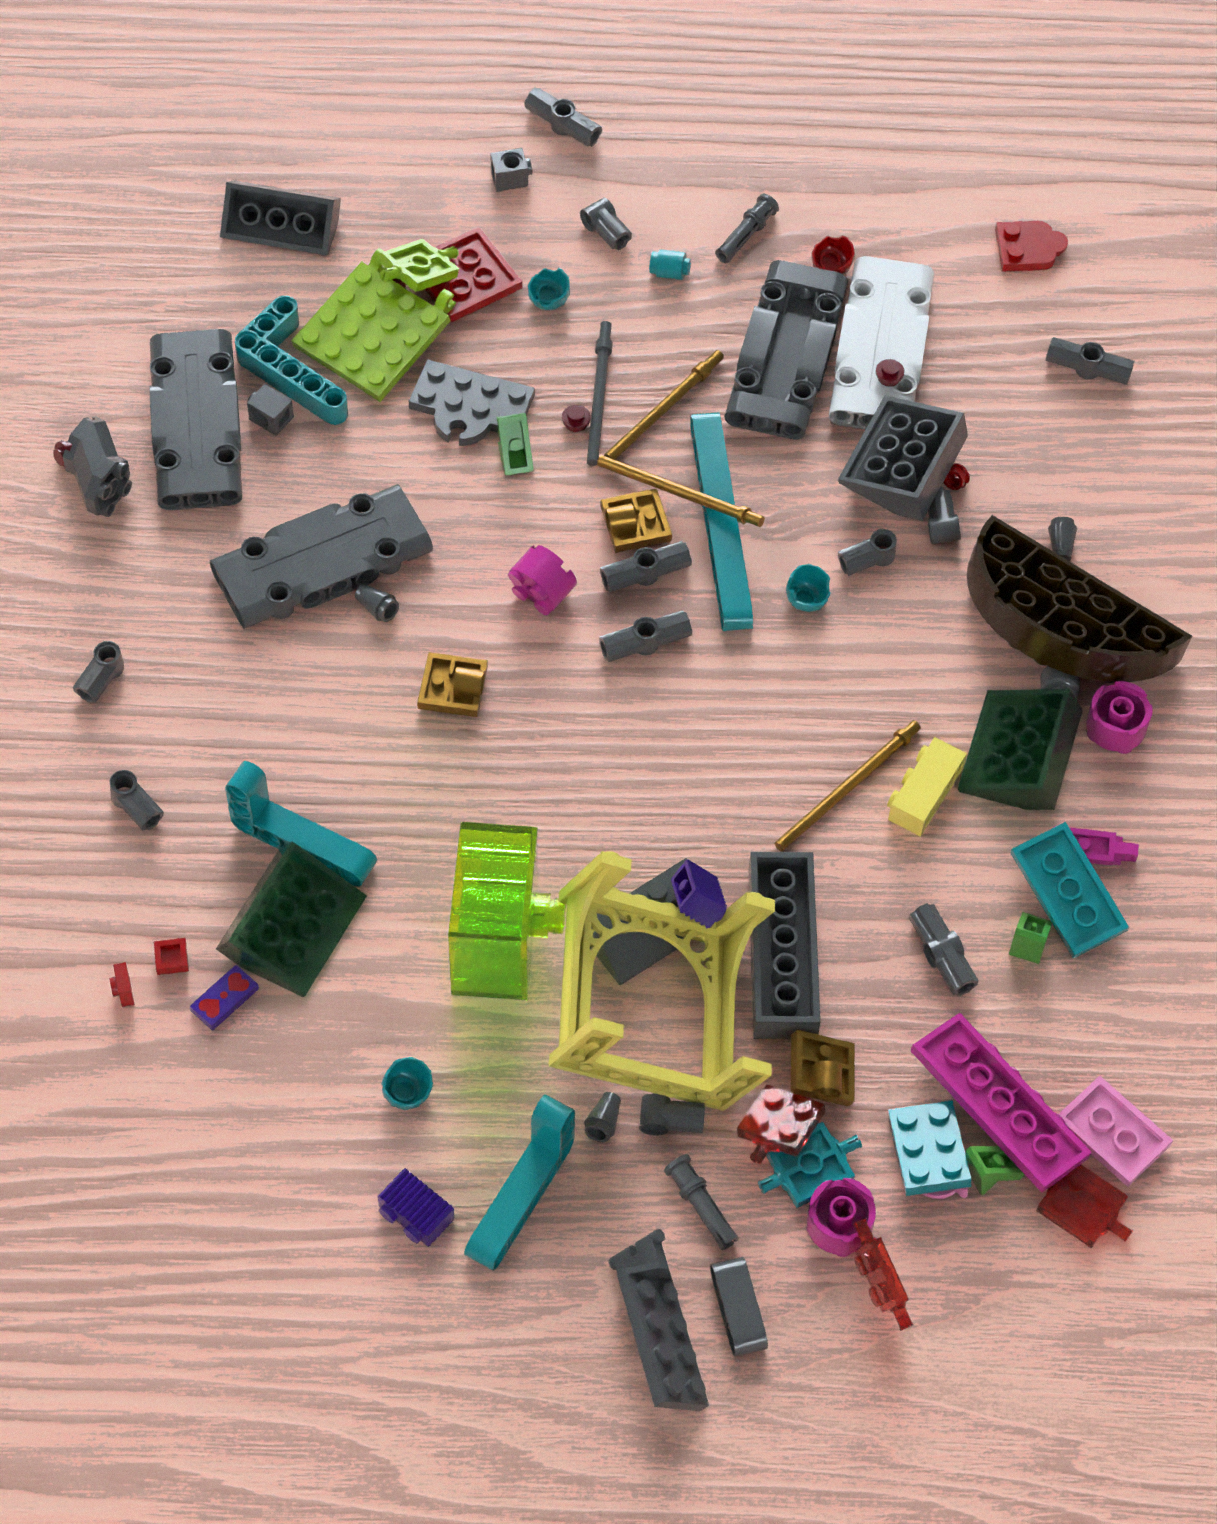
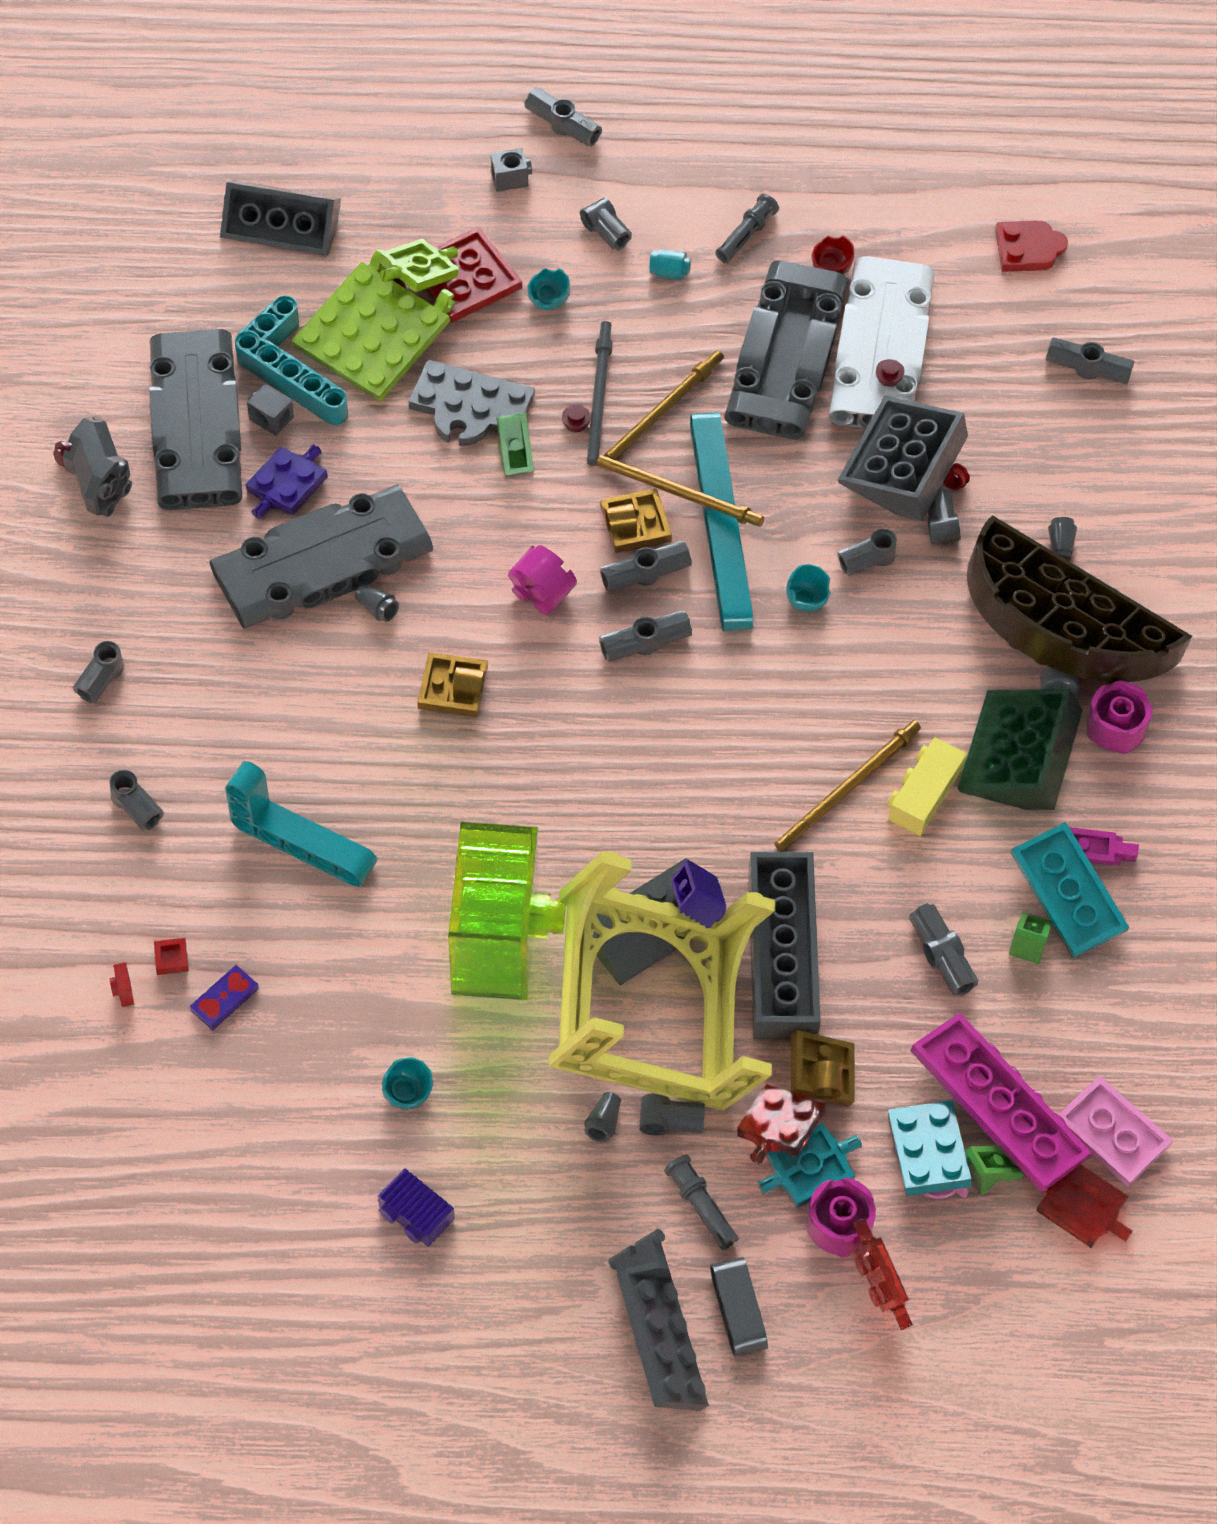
(286, 481): none -> dark purple plate
(291, 920): clear green slope -> none
(550, 1144): teal beam -> none

